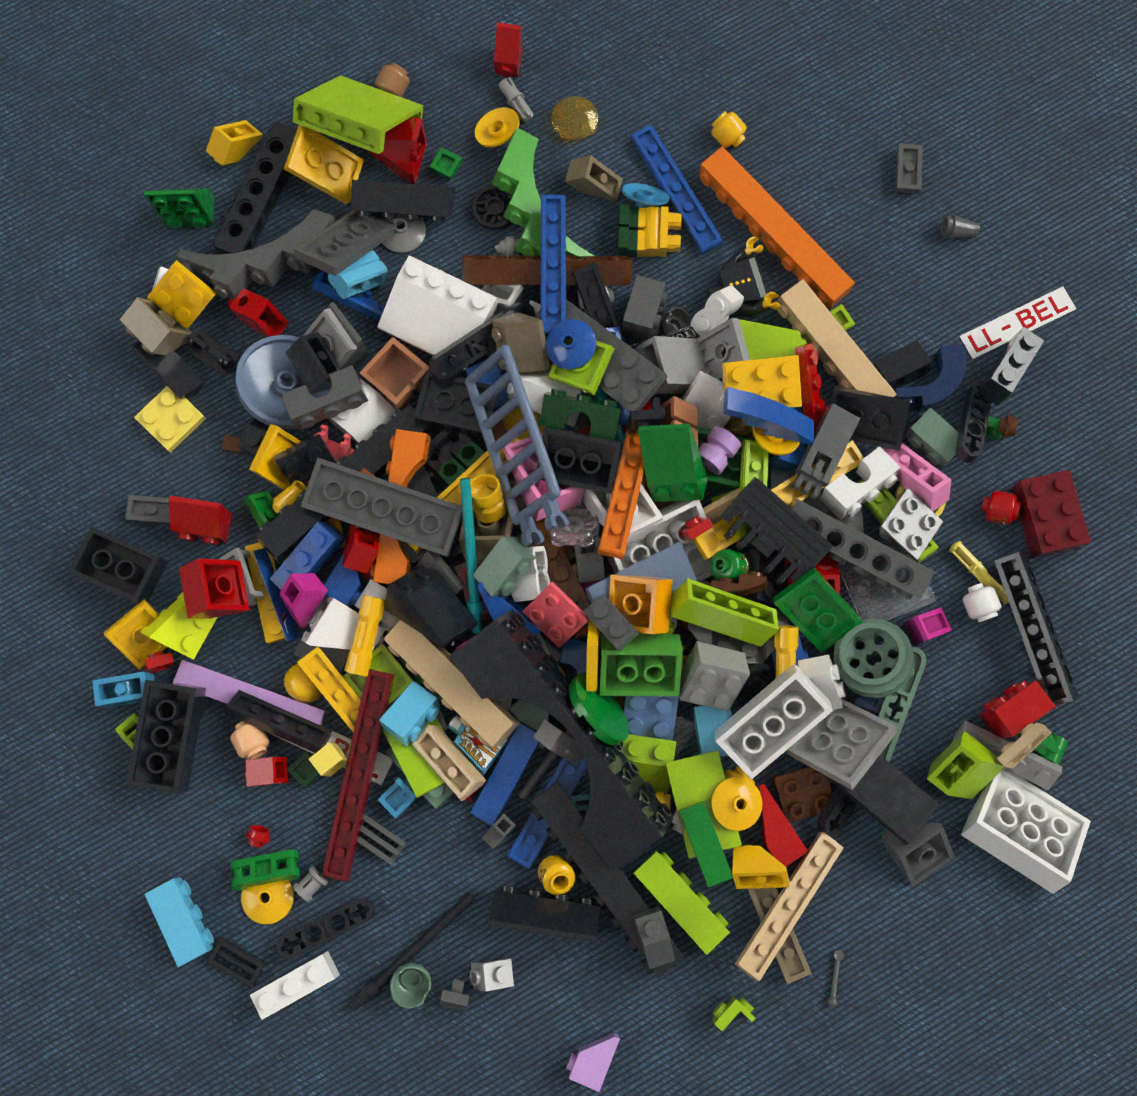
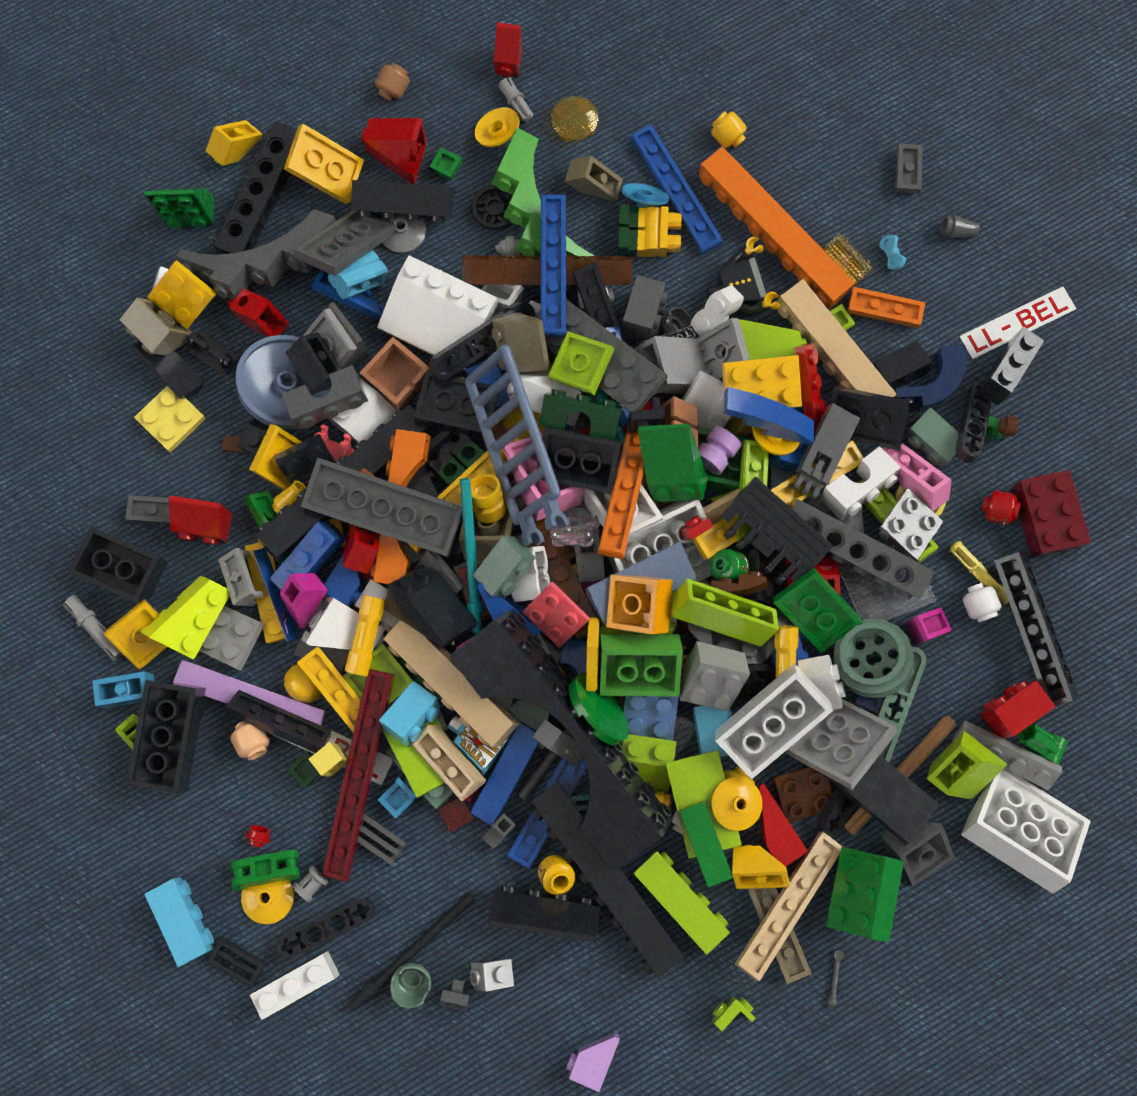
(90, 623): none -> light grey pin
(158, 661): red plate -> none
(213, 588): red slope -> none
(232, 638): none -> light grey plate
(266, 771): brick -> none
(353, 112): lime panel -> none
(455, 814): none -> clear red plate
(575, 354): blue dish -> none
(611, 622): dark grey plate -> none
(654, 937): dark grey slope -> none
(848, 258): none -> clear yellow slope
(865, 894): none -> green brick
(886, 307): none -> orange plate
(889, 245): none -> medium azure piece
(908, 766): none -> medium nougat axle
(1016, 751): tan plate -> none

